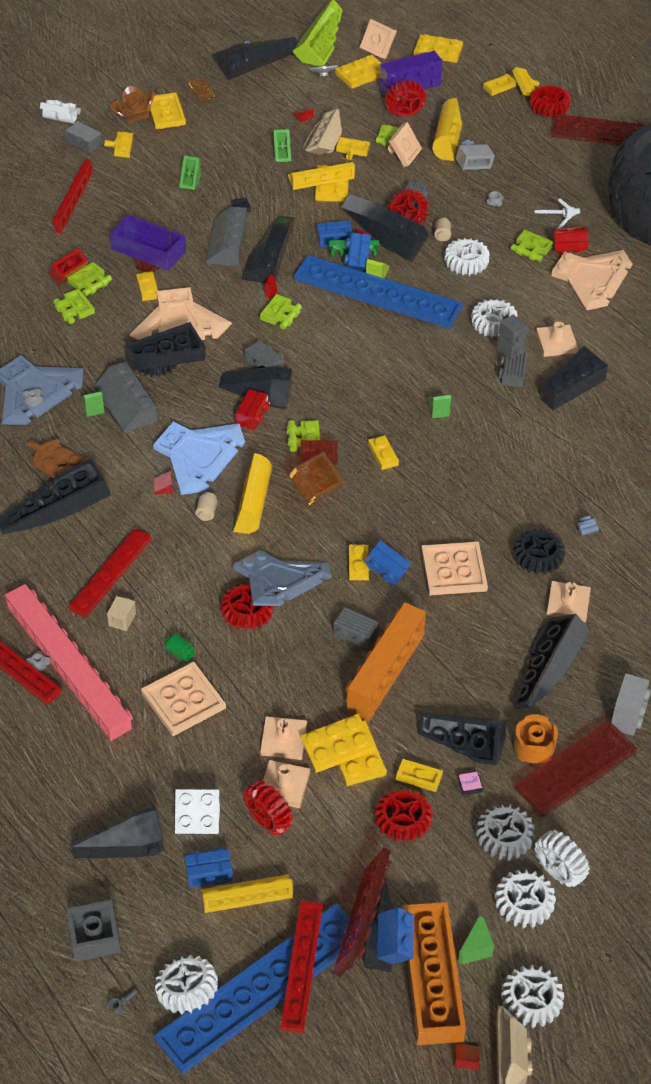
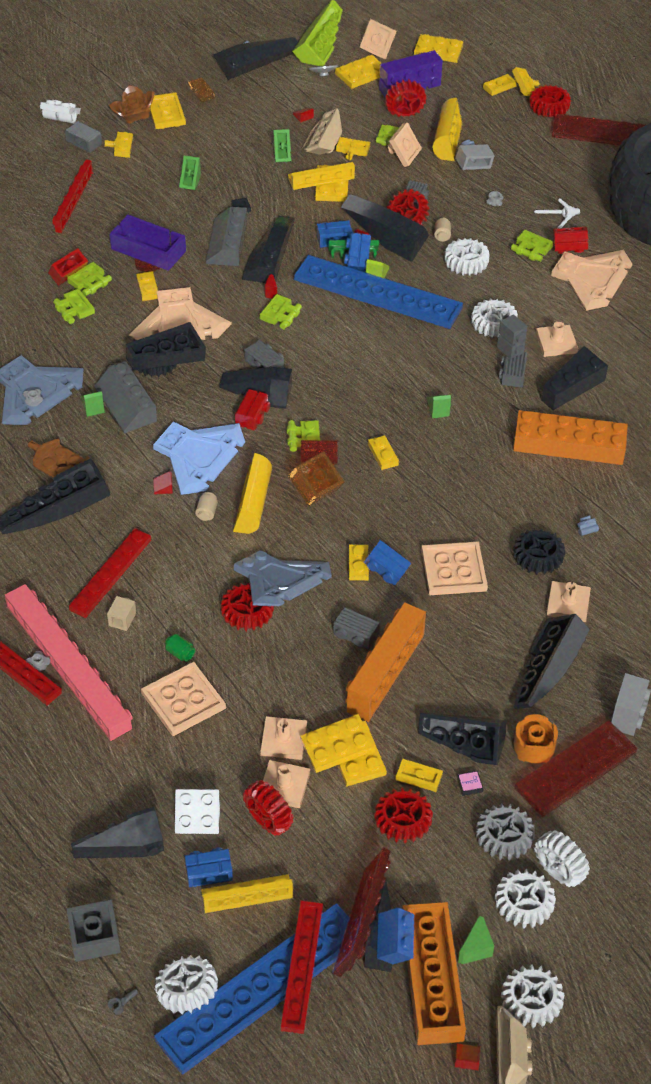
(570, 437): none -> orange brick

